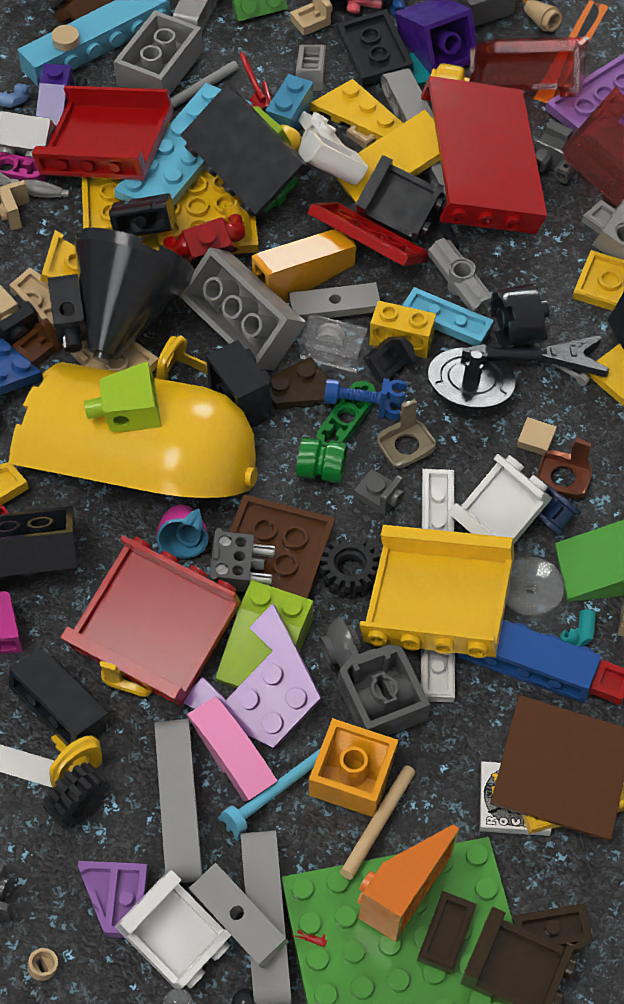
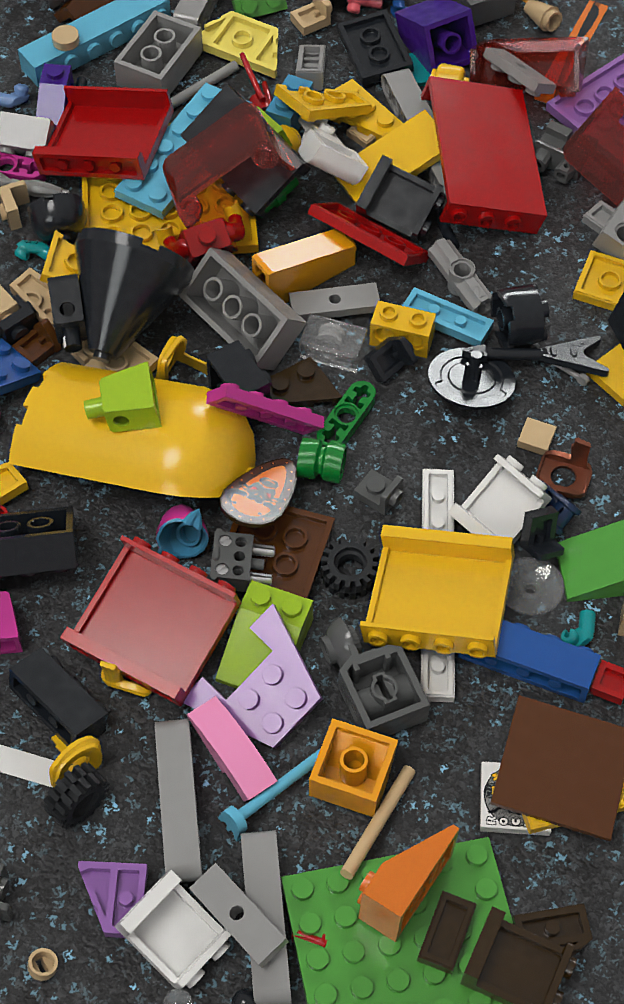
(26, 247): none -> teal arm
(63, 213): none -> black cylinder
(143, 215): black brick -> none
(216, 152): none -> clear red windscreen
(238, 34): none -> light yellow wing
(260, 494): none -> shield
(263, 409): none -> dark pink plate
(327, 105): none -> yellow wing
(335, 391): blue bar -> none
(407, 427): dark tan piece -> none
(519, 72): none -> light grey tile
(539, 534): none -> black bracket

